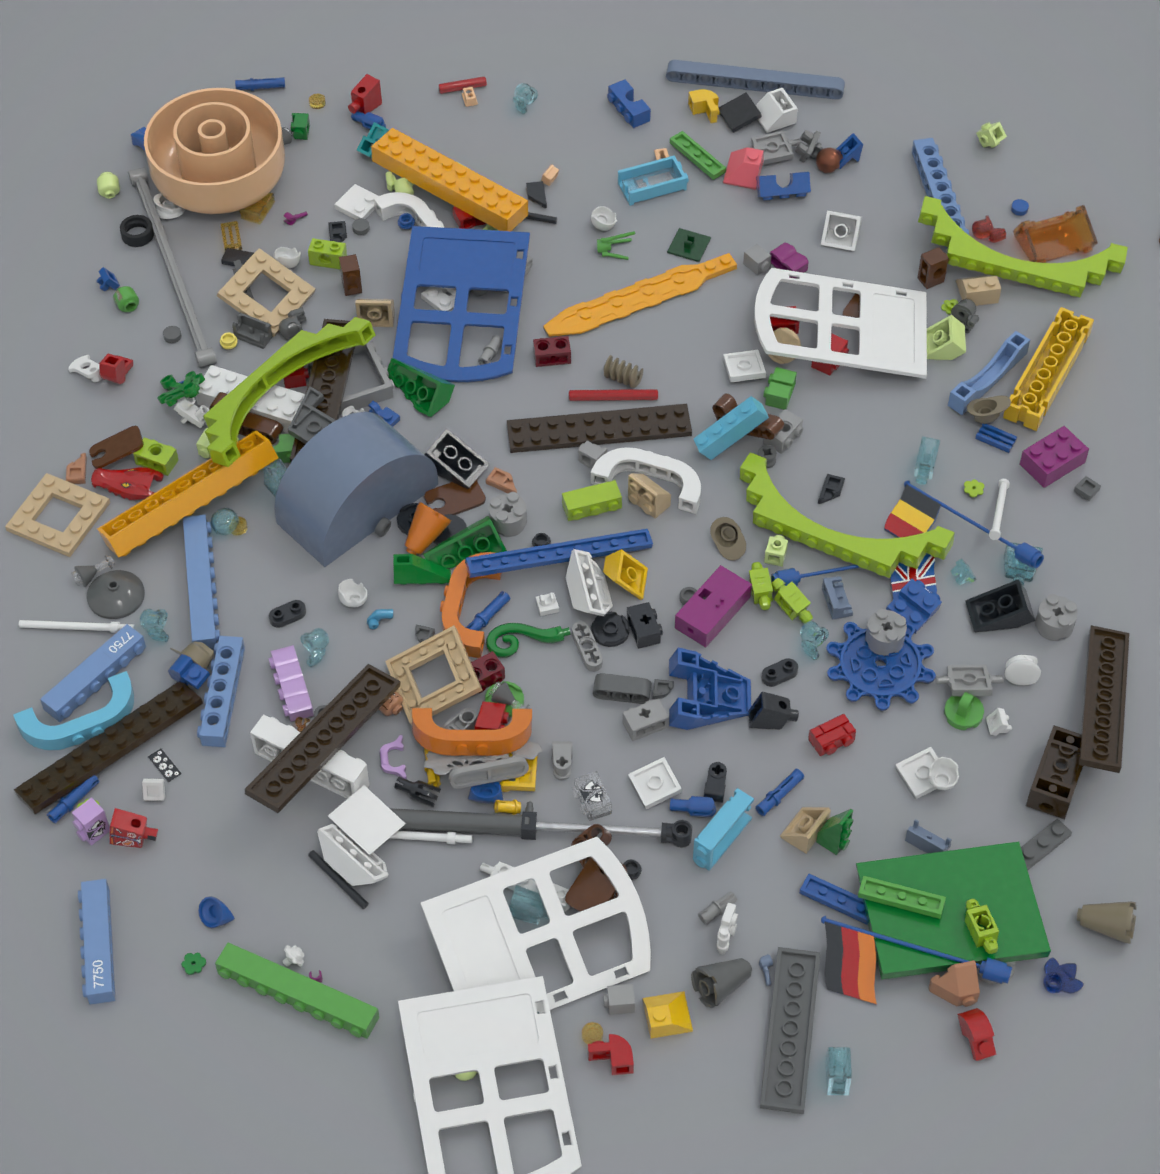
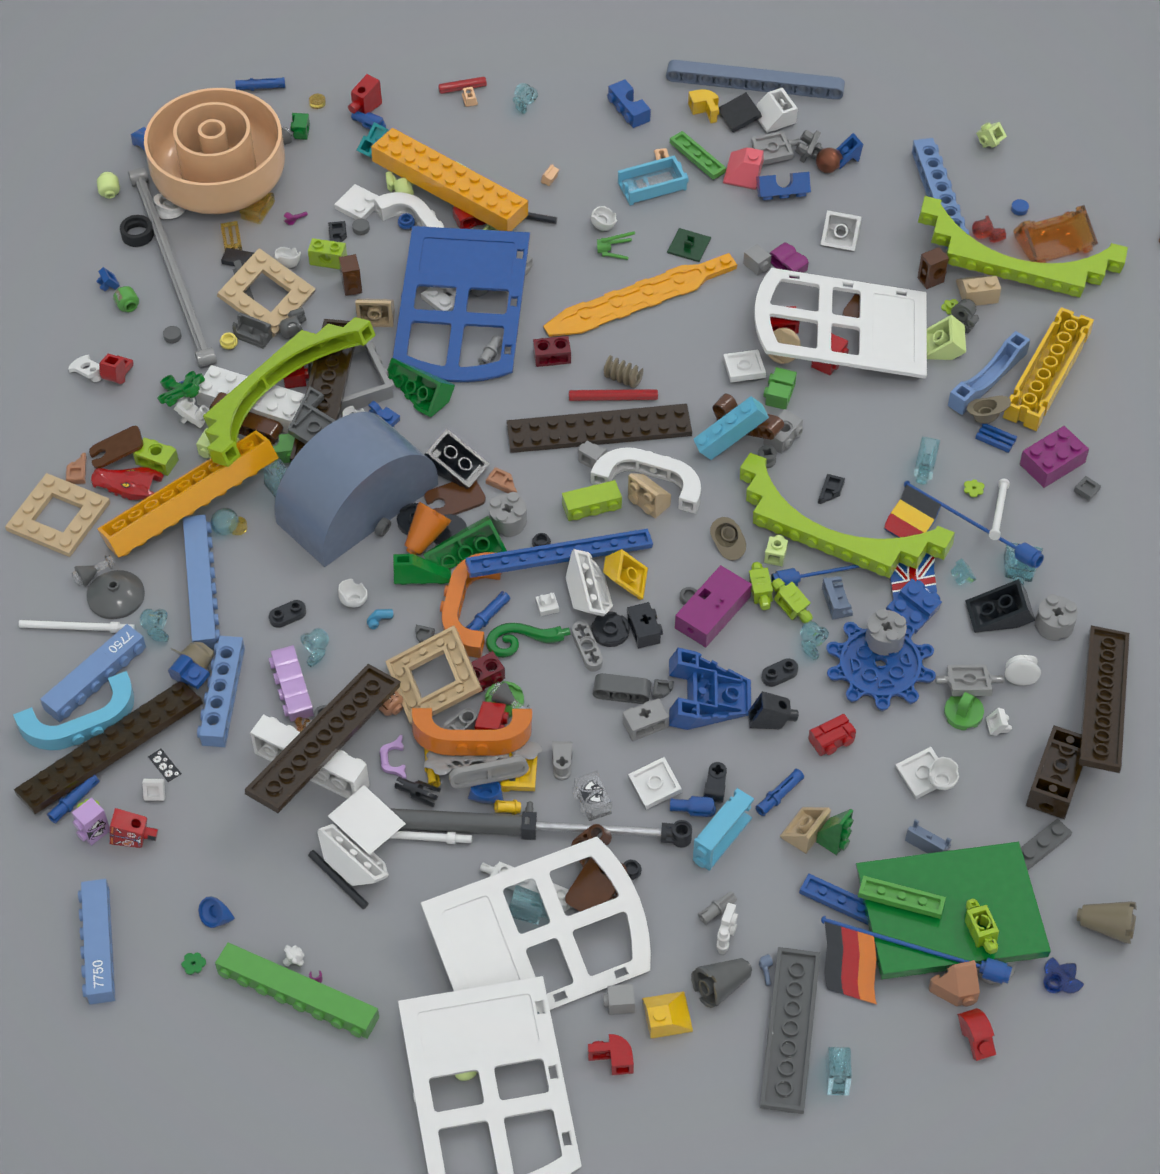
(536, 193): black tile -> none
(592, 1032): clear yellow tile -> none

